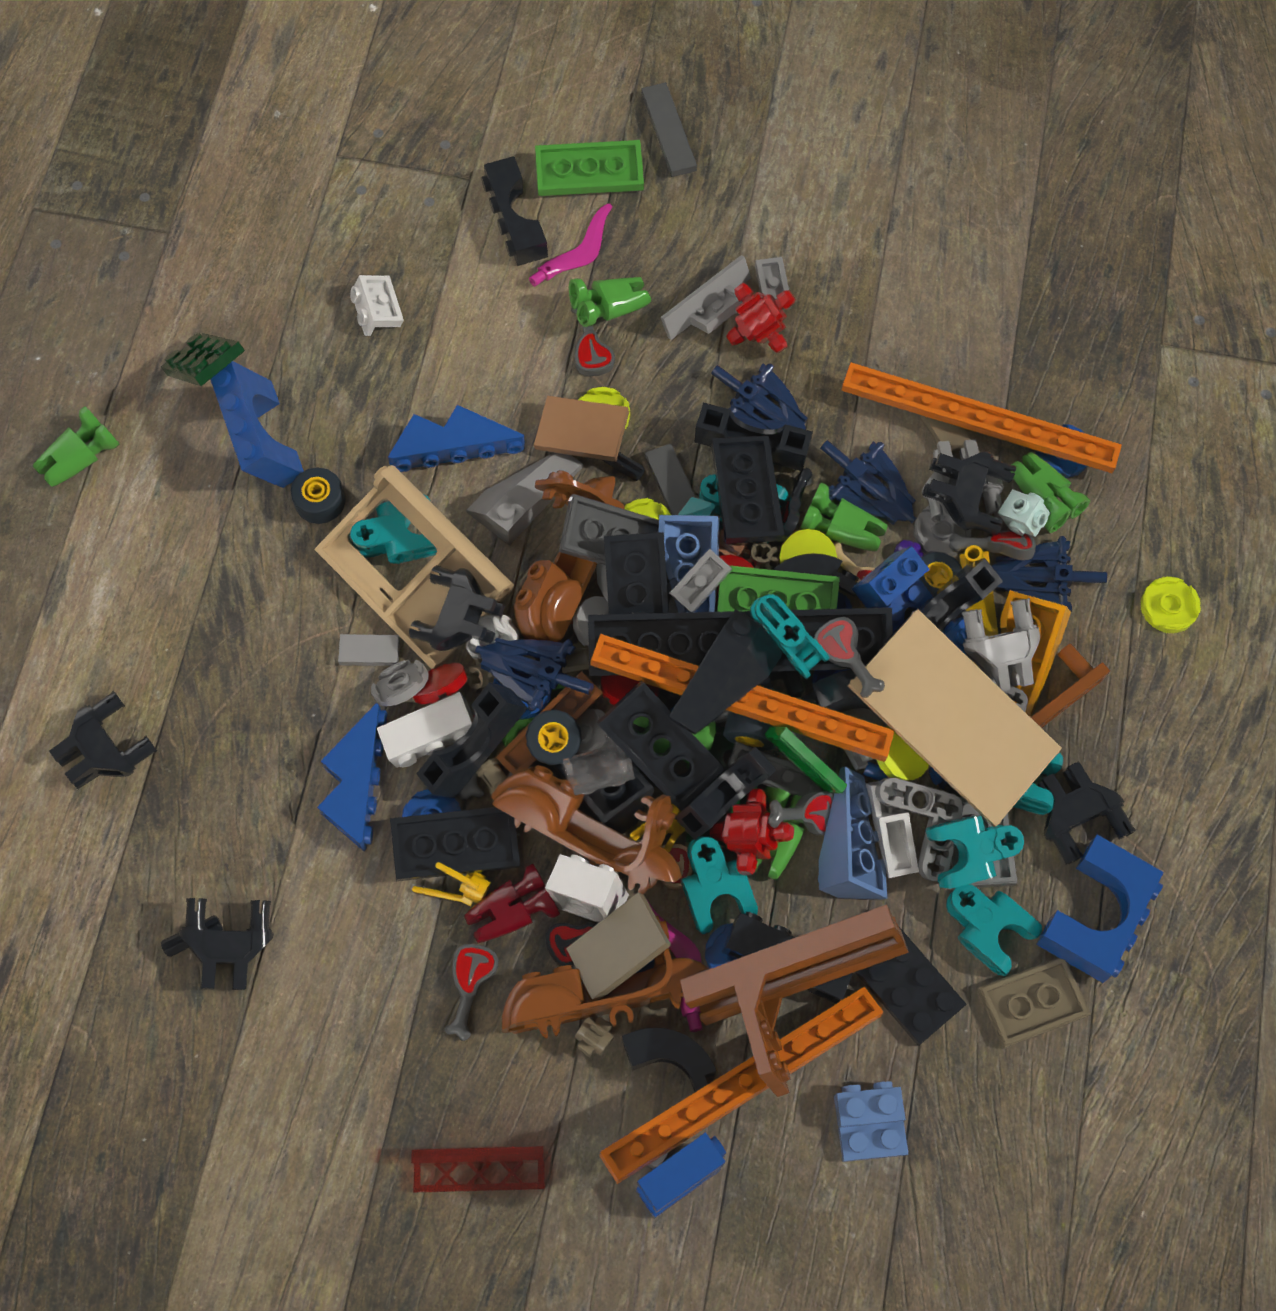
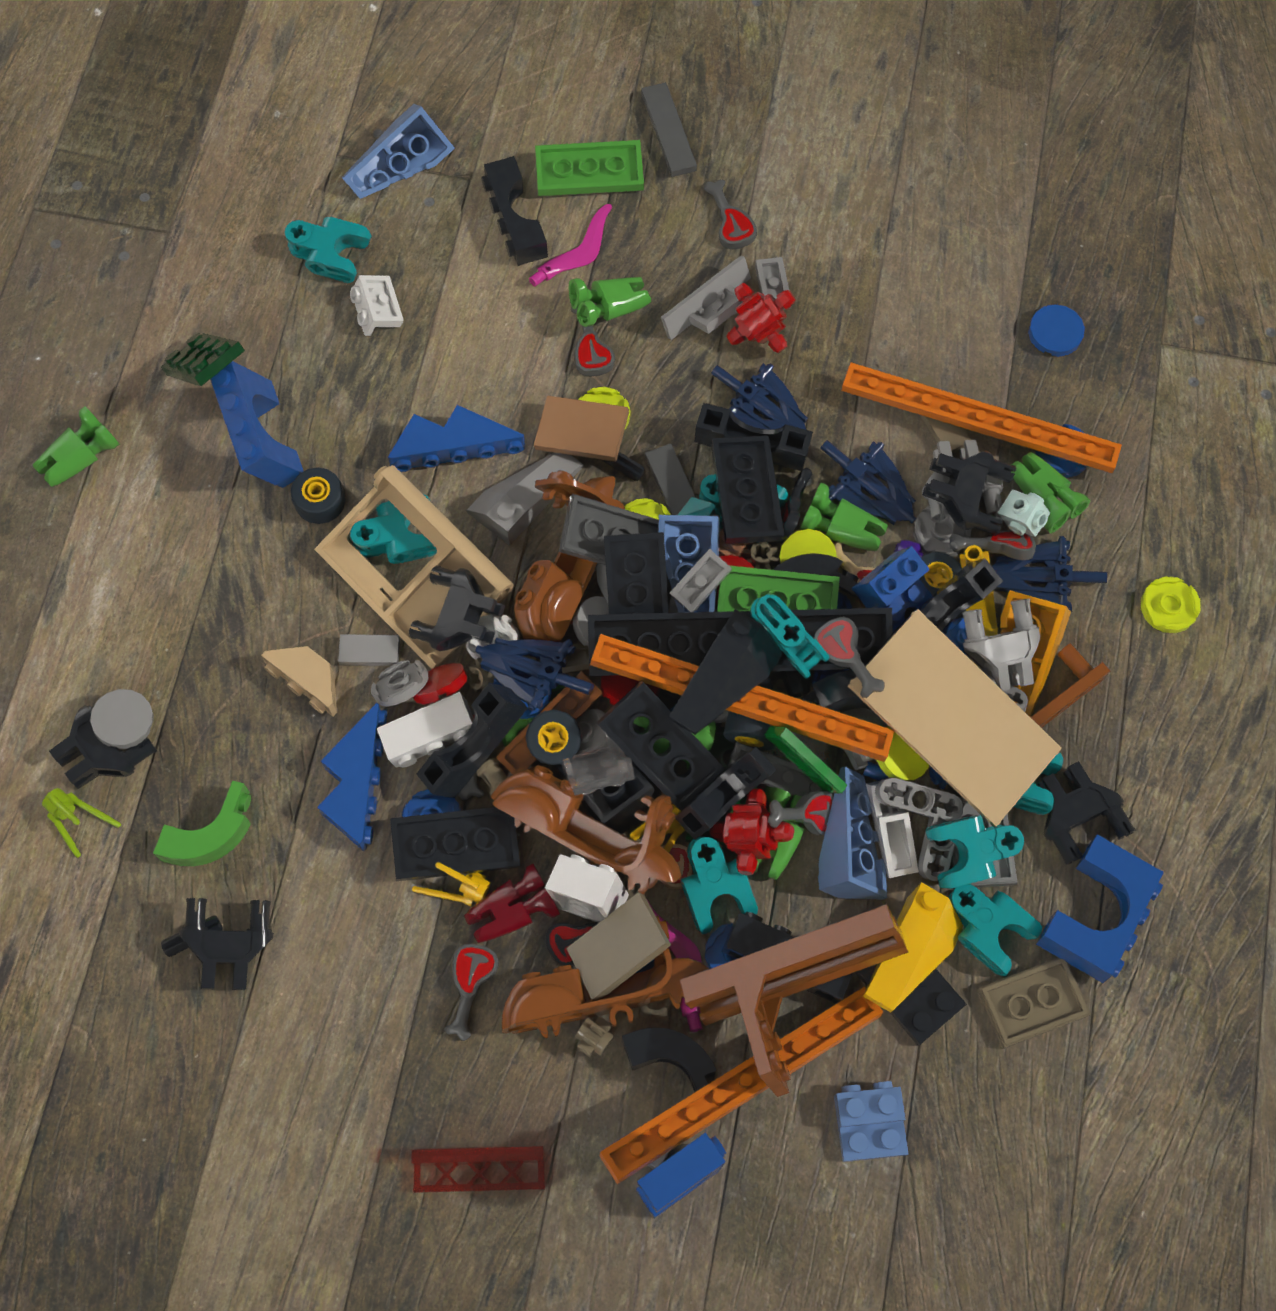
(62, 807): none -> lime plant
(122, 718): none -> light grey tile
(214, 840): none -> bright green arch
(306, 674): none -> tan slope
(323, 243): none -> teal piece
(402, 150): none -> medium blue wedge
(737, 226): none -> dark grey piece
(930, 934): none -> yellow wedge
(1056, 330): none -> blue tile

